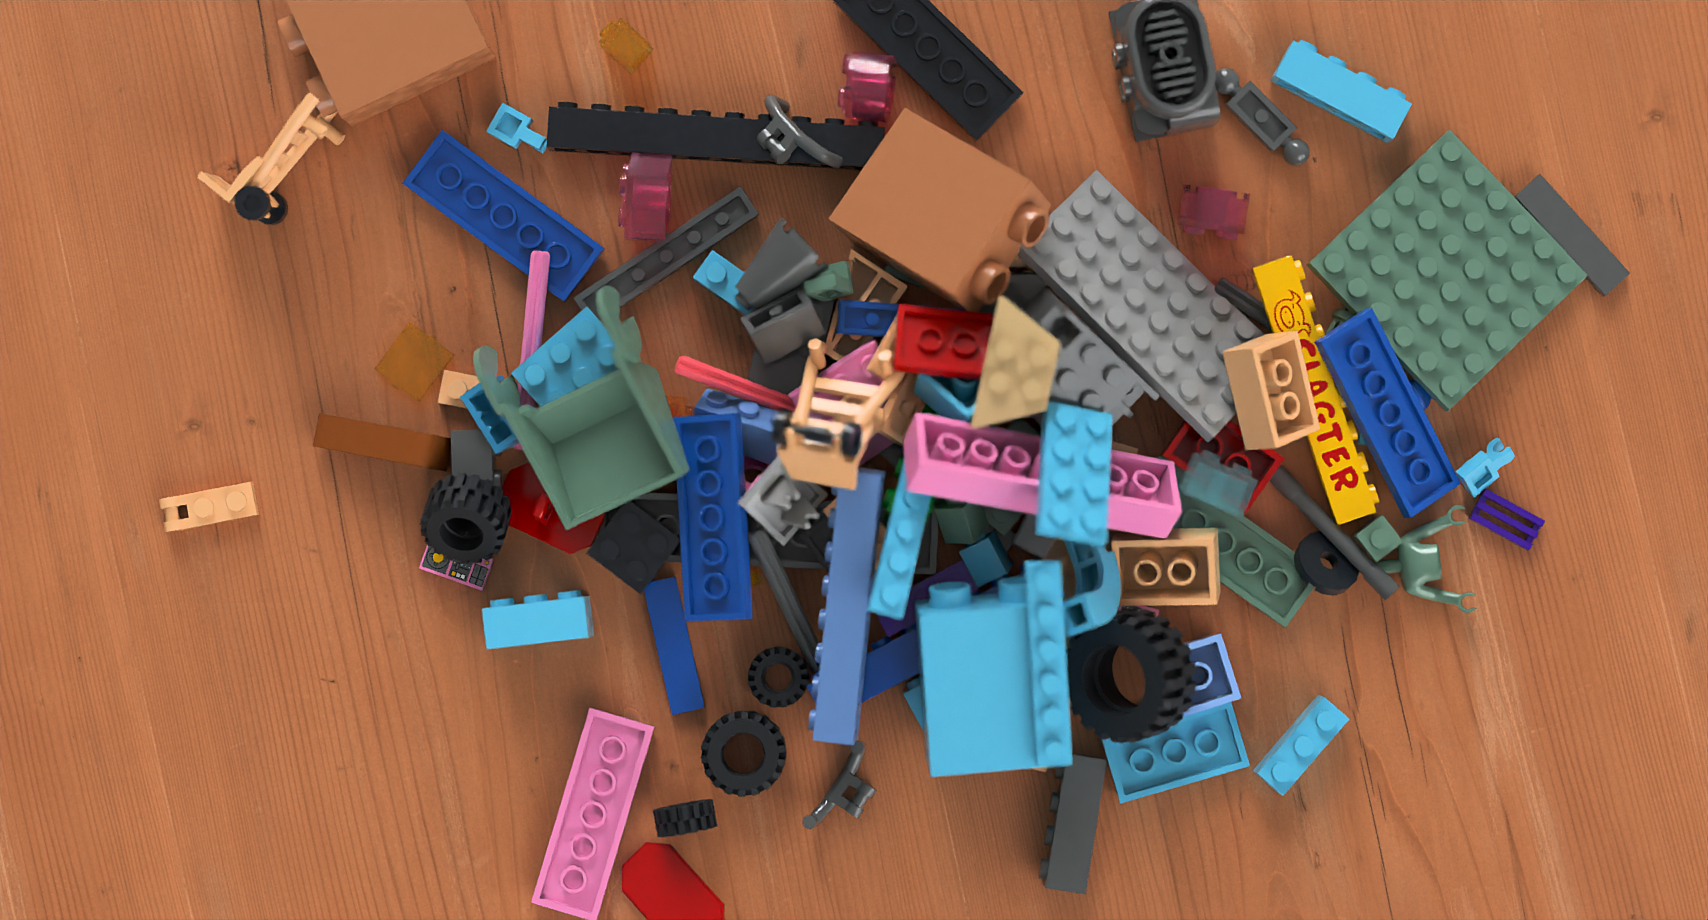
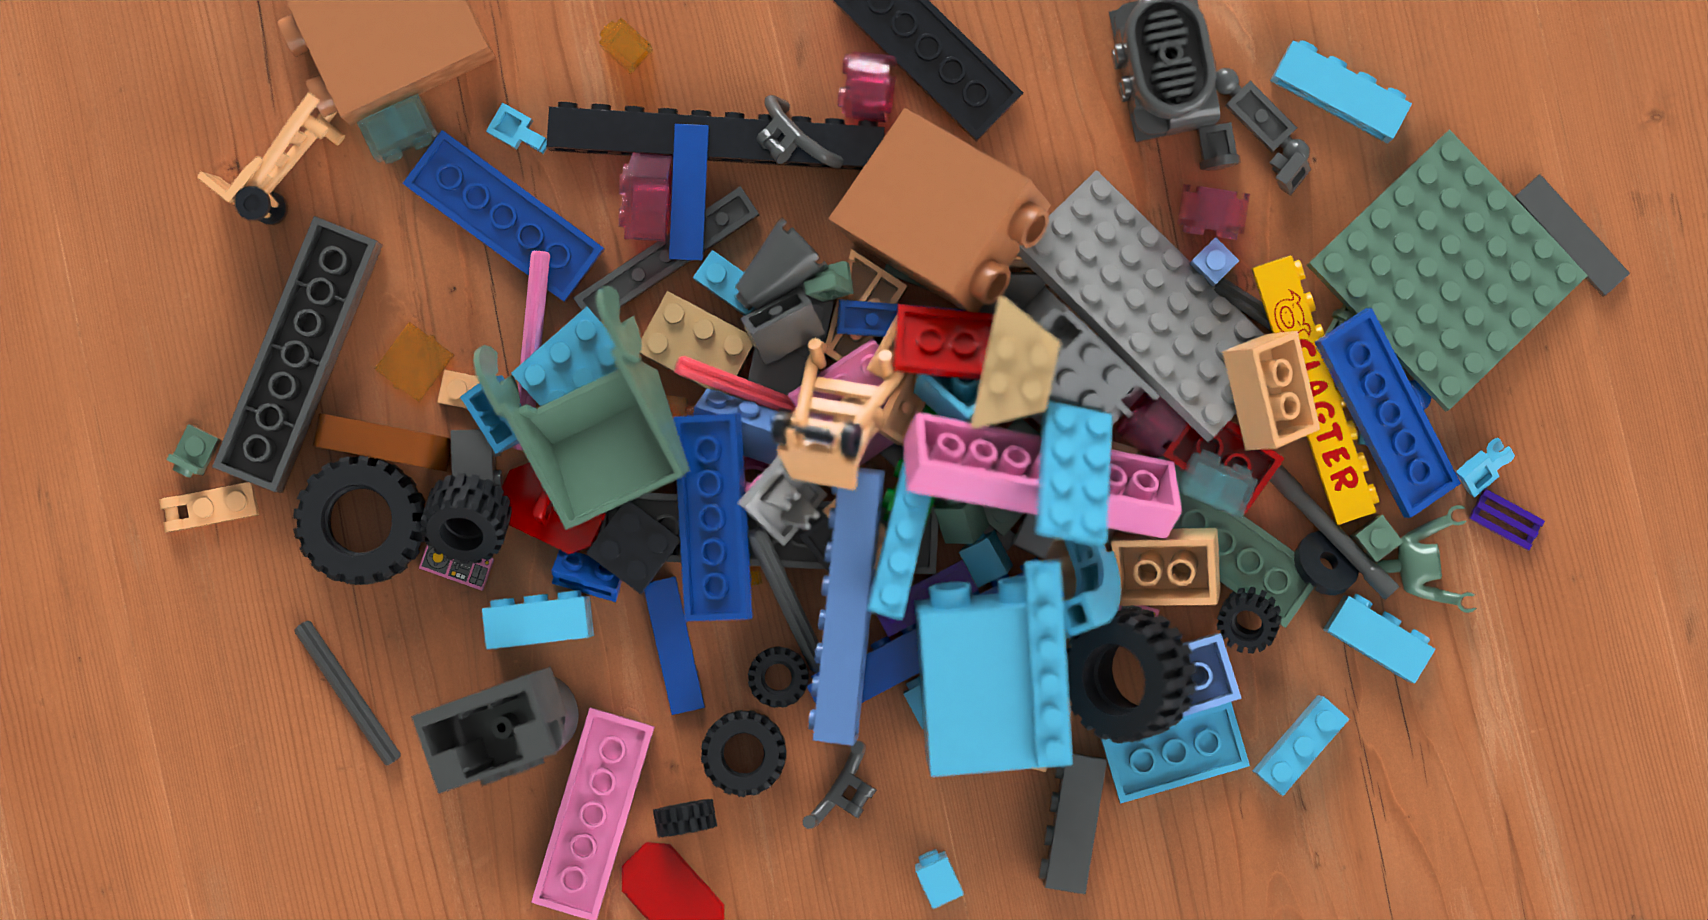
(193, 451): none -> sand green bracket
(297, 355): none -> dark grey brick
(315, 520): none -> black tyre
(347, 692): none -> dark grey axle
(398, 129): none -> clear light blue brick
(497, 730): none -> dark grey brick
(583, 573): none -> blue bracket
(689, 192): none -> blue tile
(691, 332): none -> tan brick
(938, 878): none -> medium azure brick
(1151, 425): none -> clear pink brick
(1214, 262): none -> light blue brick
(1217, 147): none -> dark grey tile
(1249, 602): none -> black tyre
(1290, 171): none -> dark grey tile
(1380, 637): none -> medium azure brick

